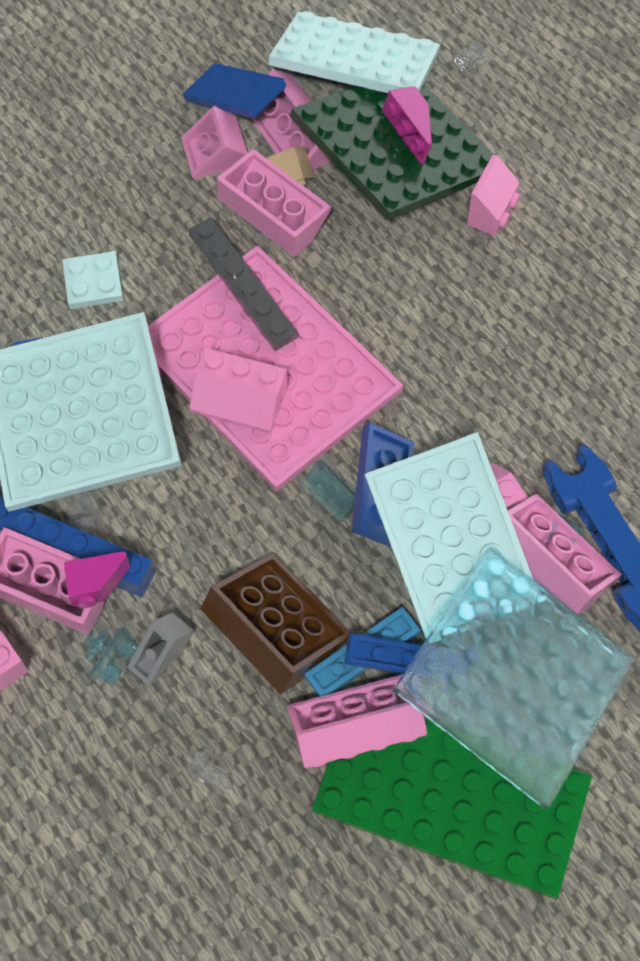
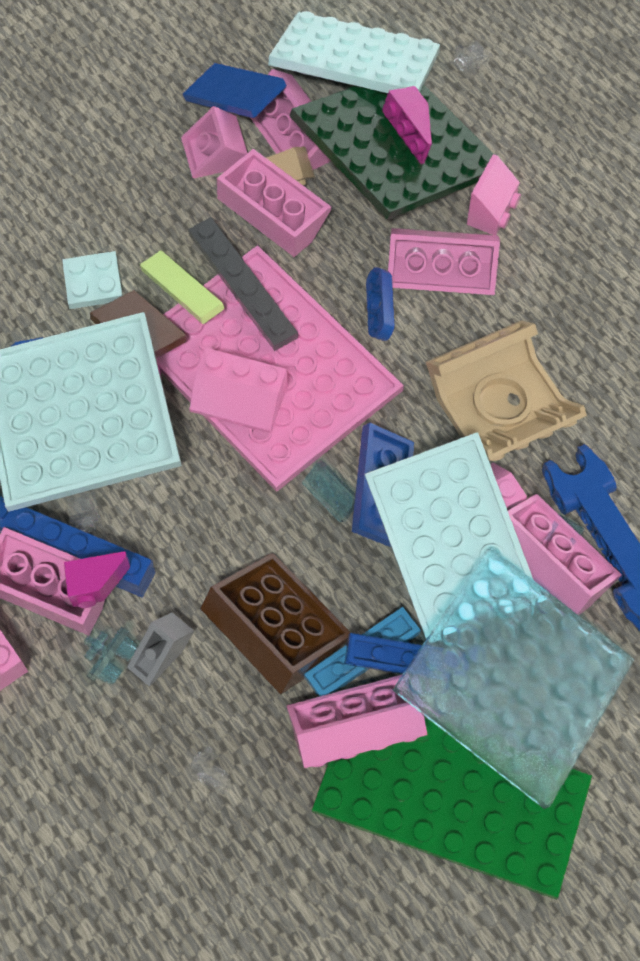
(163, 332): none -> reddish brown tile
(182, 287): none -> yellowish green tile
(380, 317): none -> blue beam
(443, 261): none -> bright pink slope
(475, 387): none -> tan panel

